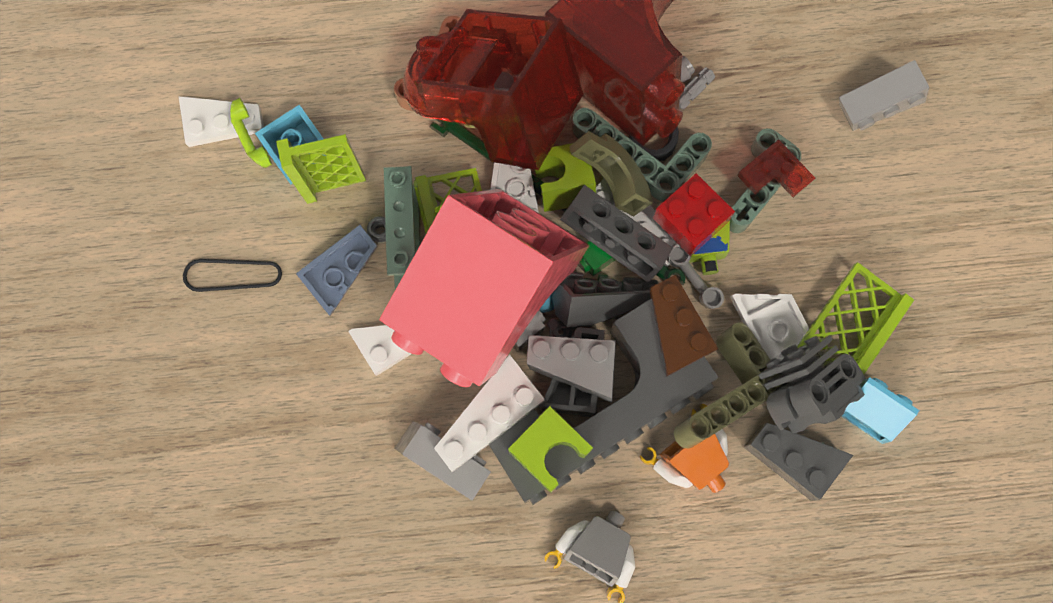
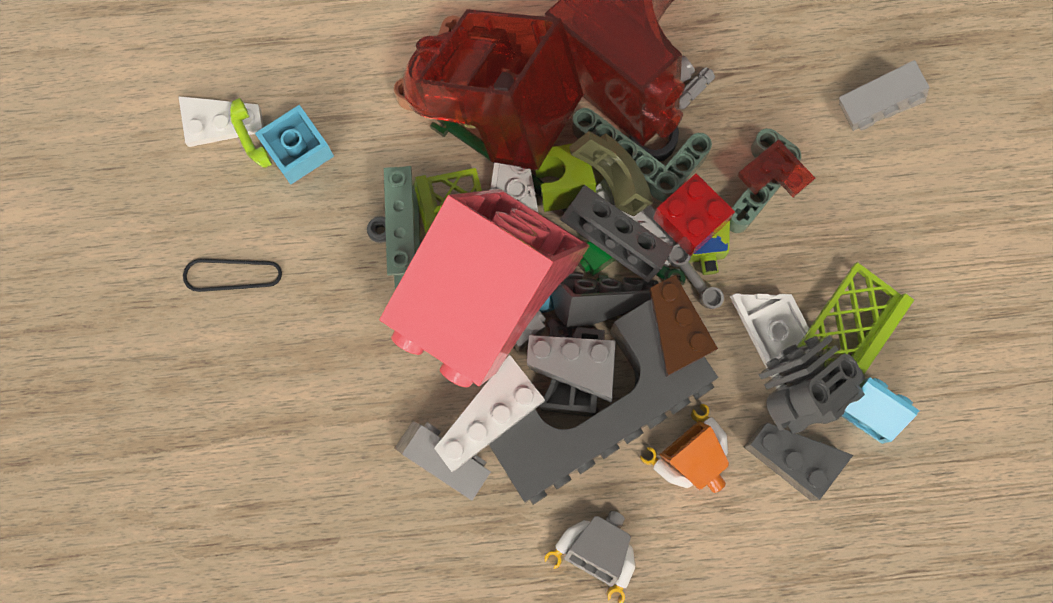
(320, 177): lime fence -> none
(337, 268): sand blue wing -> none
(378, 347): white wing -> none
(539, 438): lime piece -> none
(747, 361): olive beam -> none

